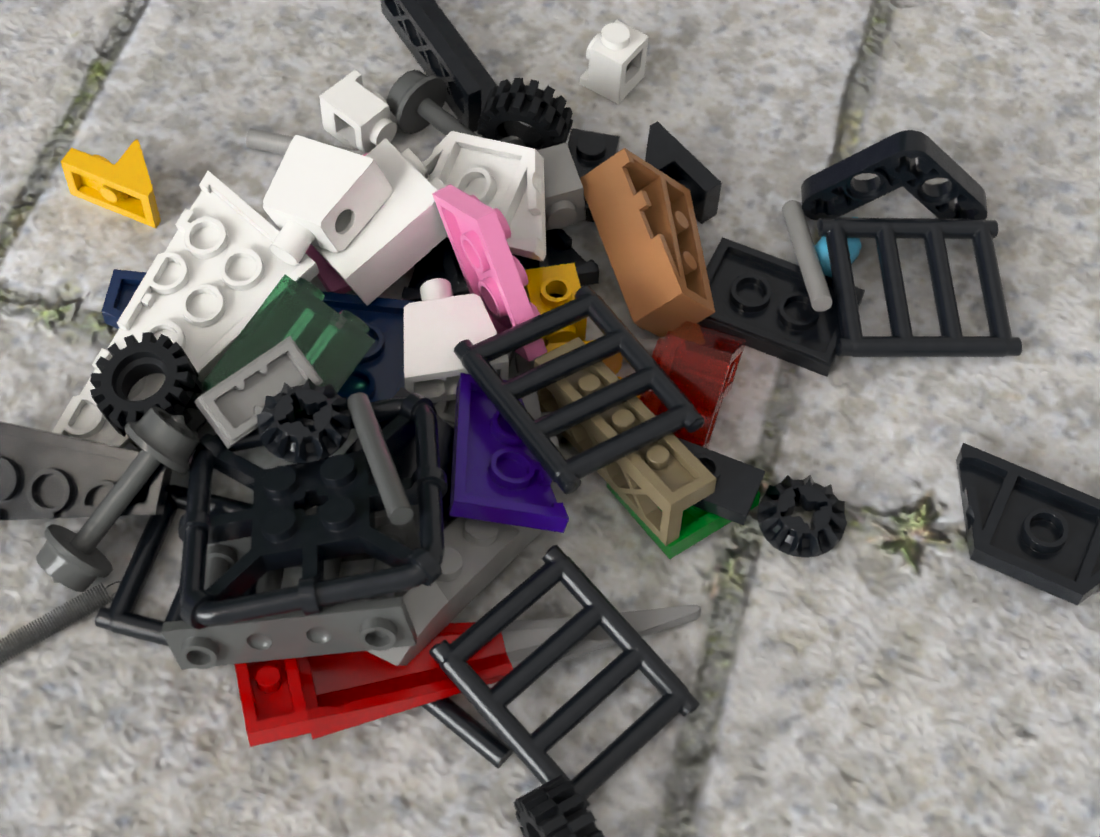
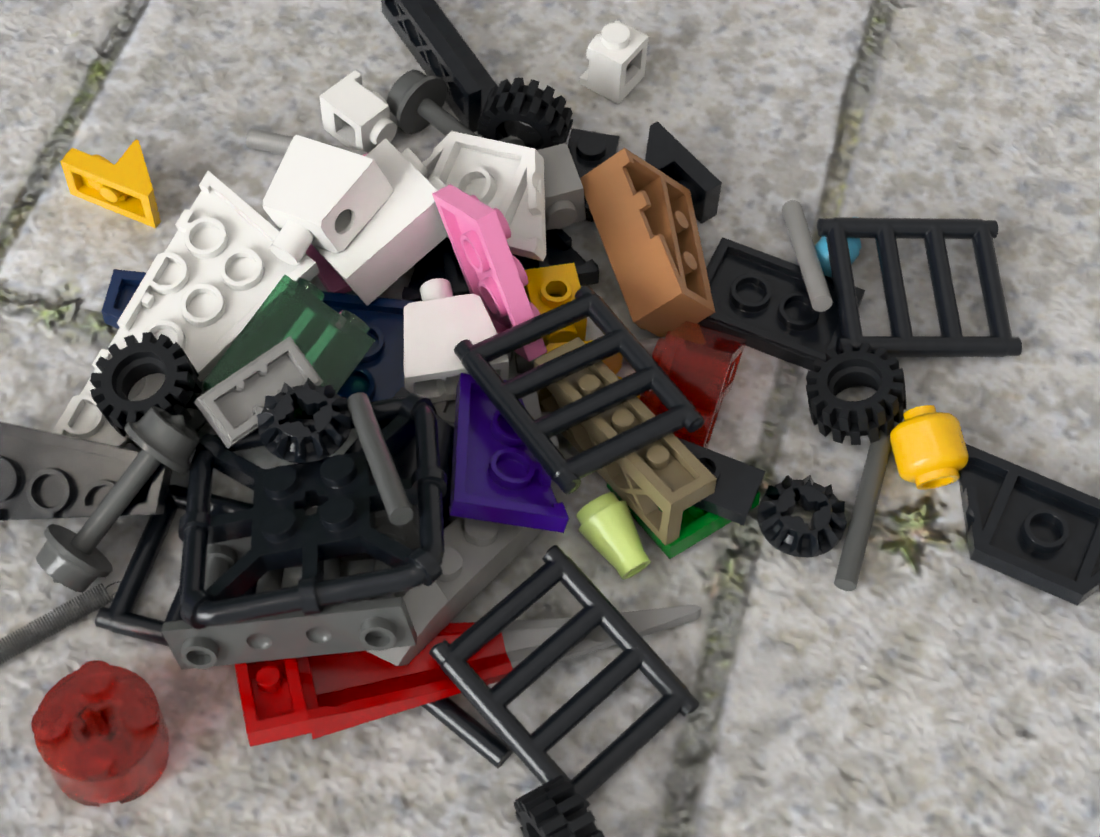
(72, 729): none -> clear red brick
(613, 534): none -> yellowish green cone
(852, 370): none -> black tyre
(863, 513): none -> dark grey bar
(893, 161): black beam -> none
(929, 447): none -> yellow head

